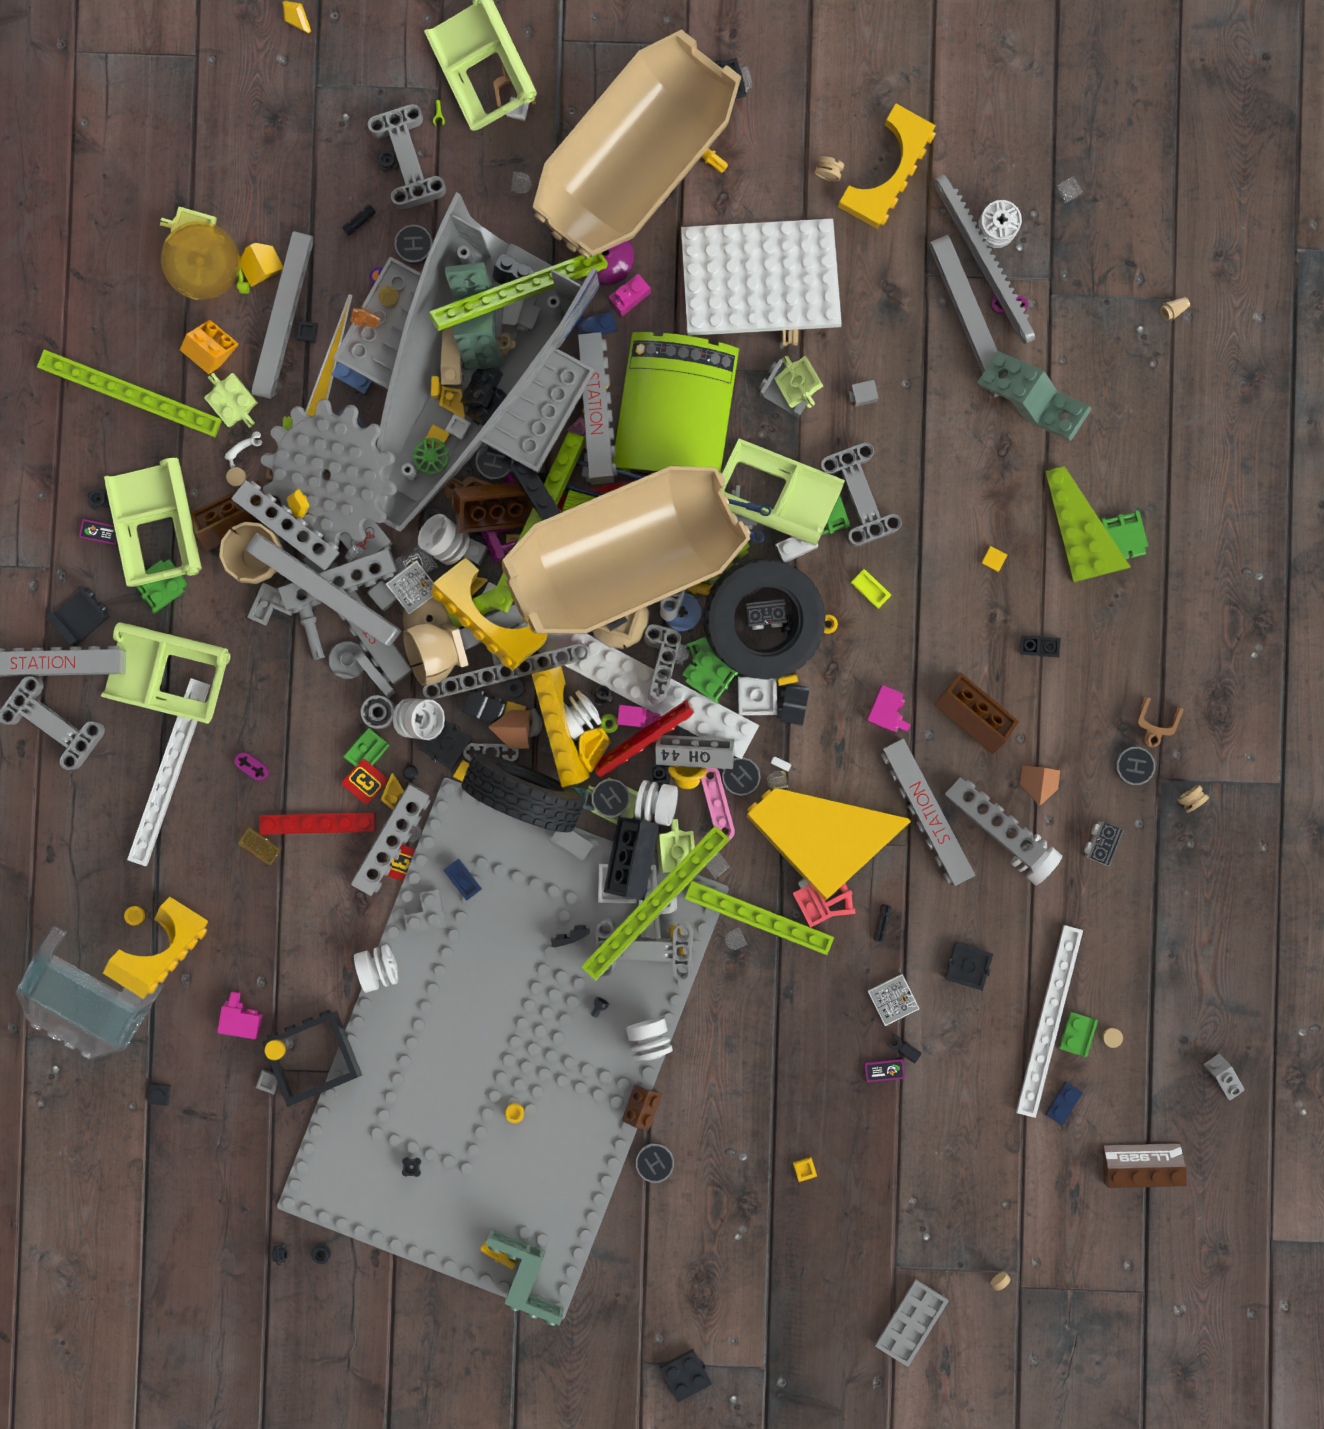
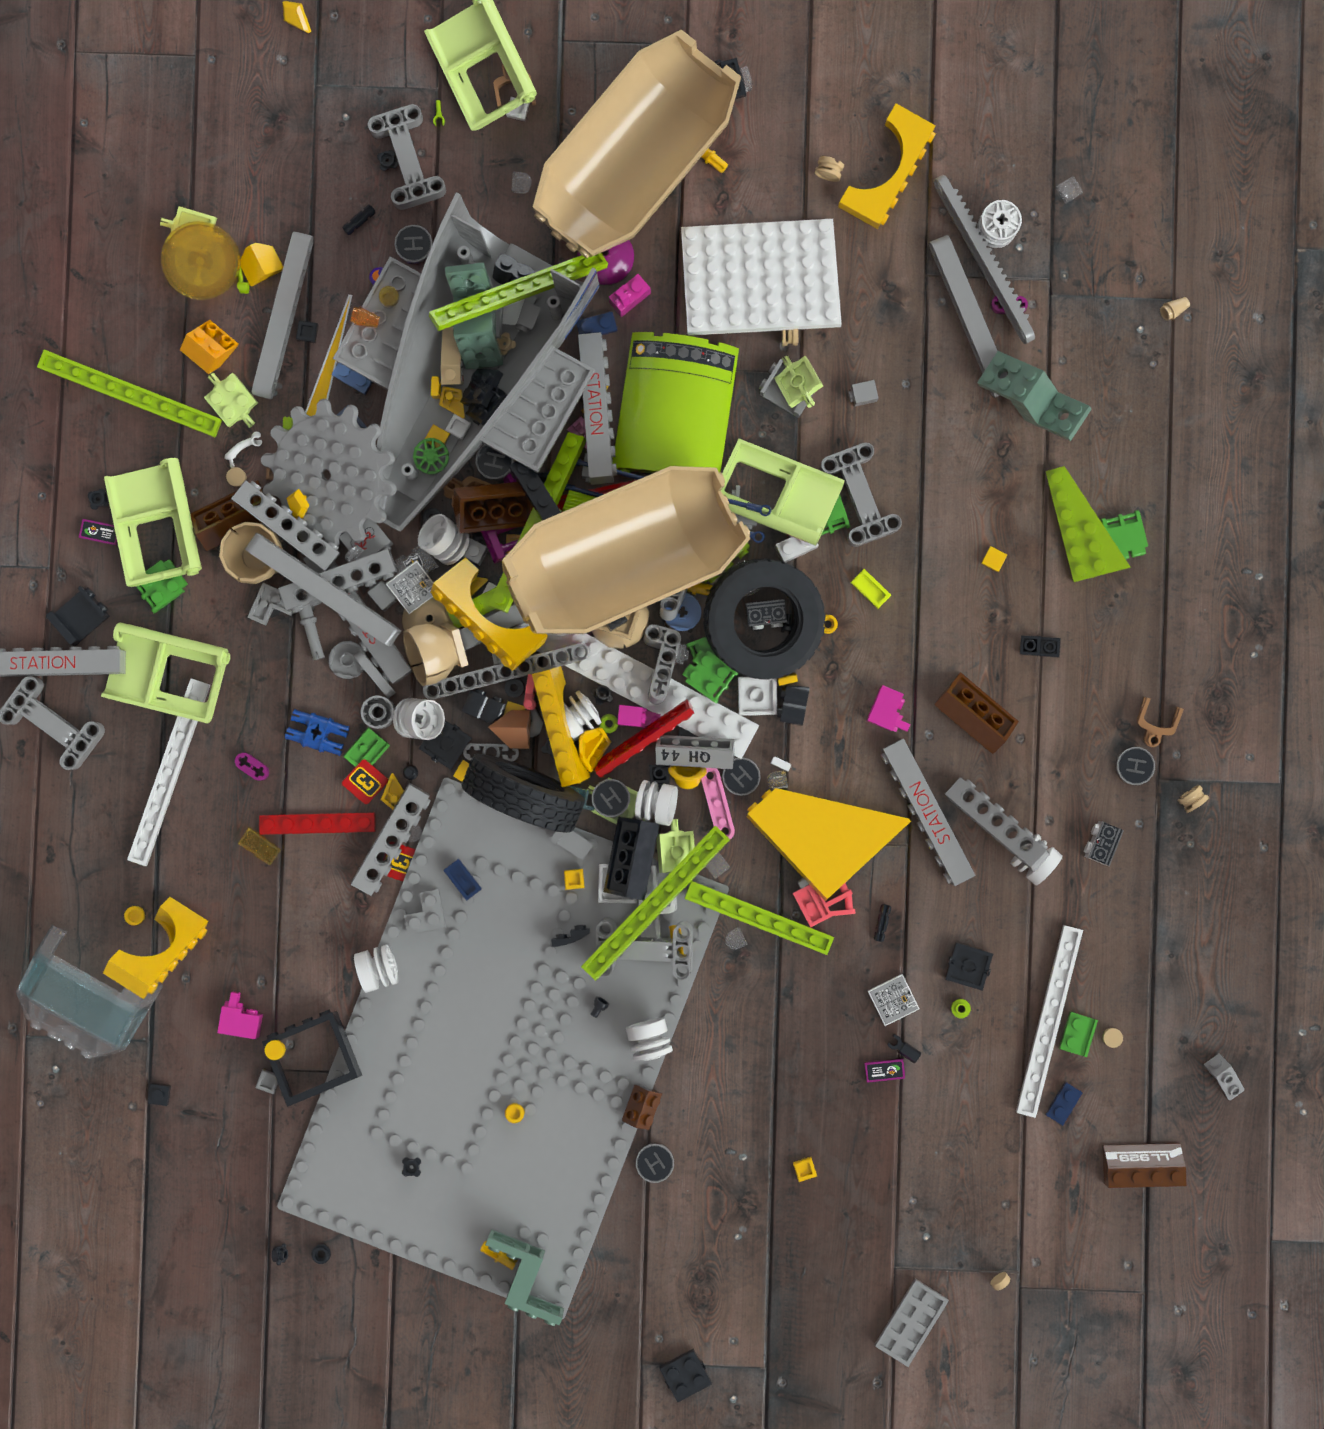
(325, 725): none -> blue pin
(530, 691): none -> coral plate
(574, 879): none -> yellow tile
(954, 1008): none -> lime plate
(1039, 782): nougat slope -> none

